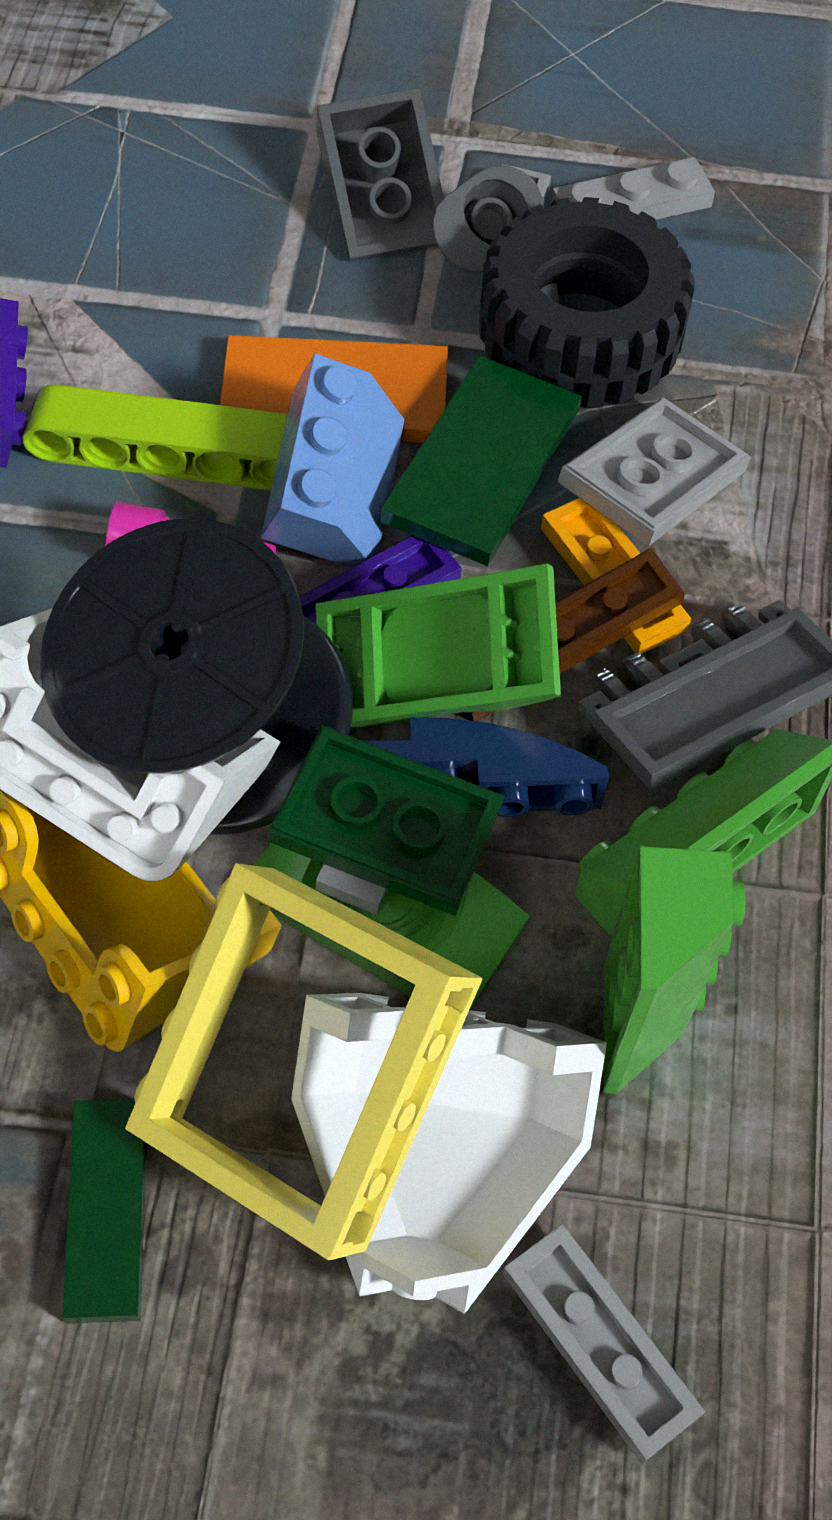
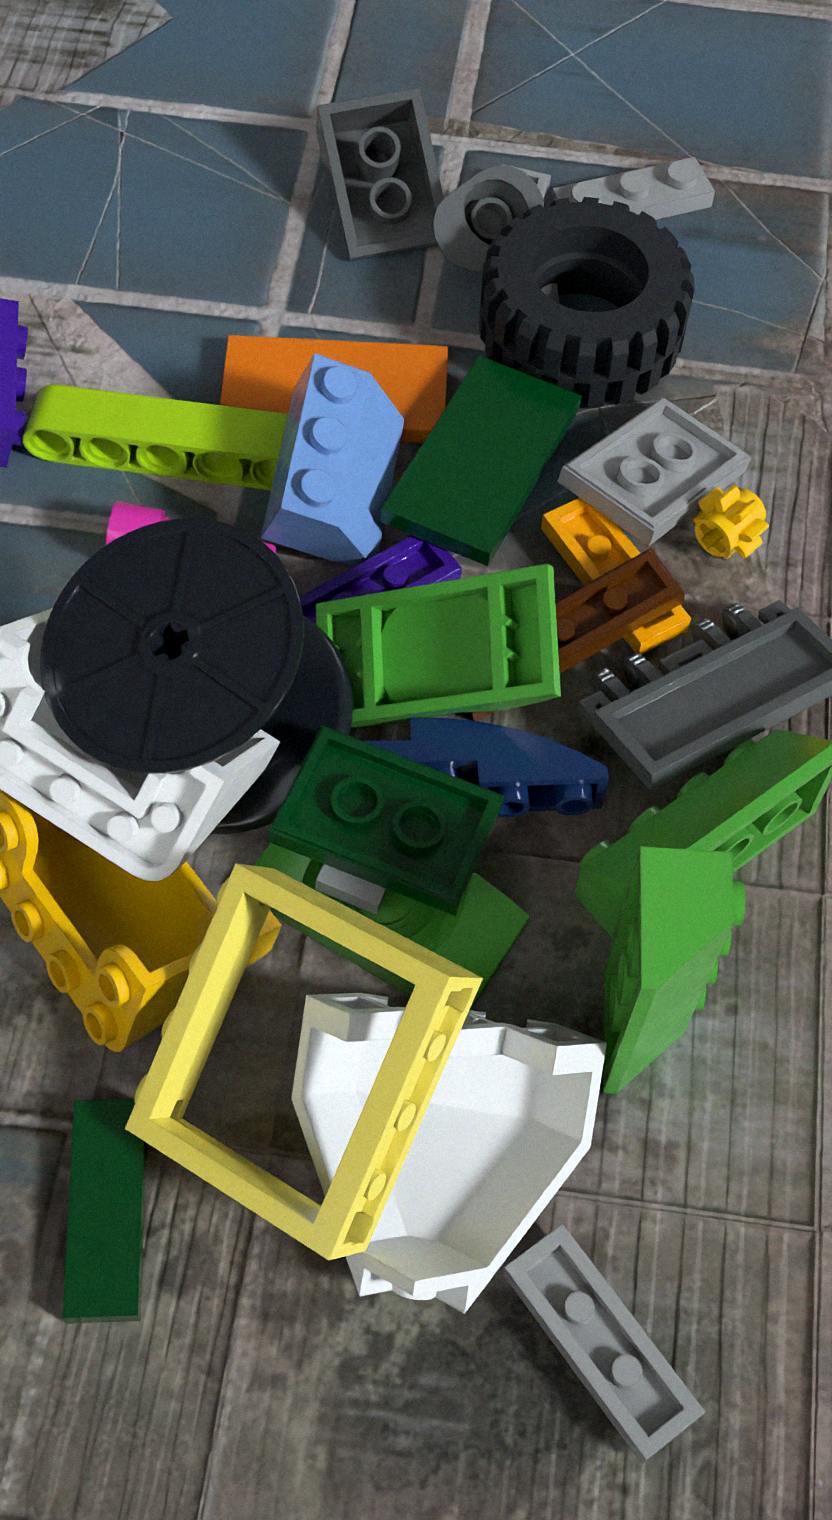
(730, 522): none -> yellow gear

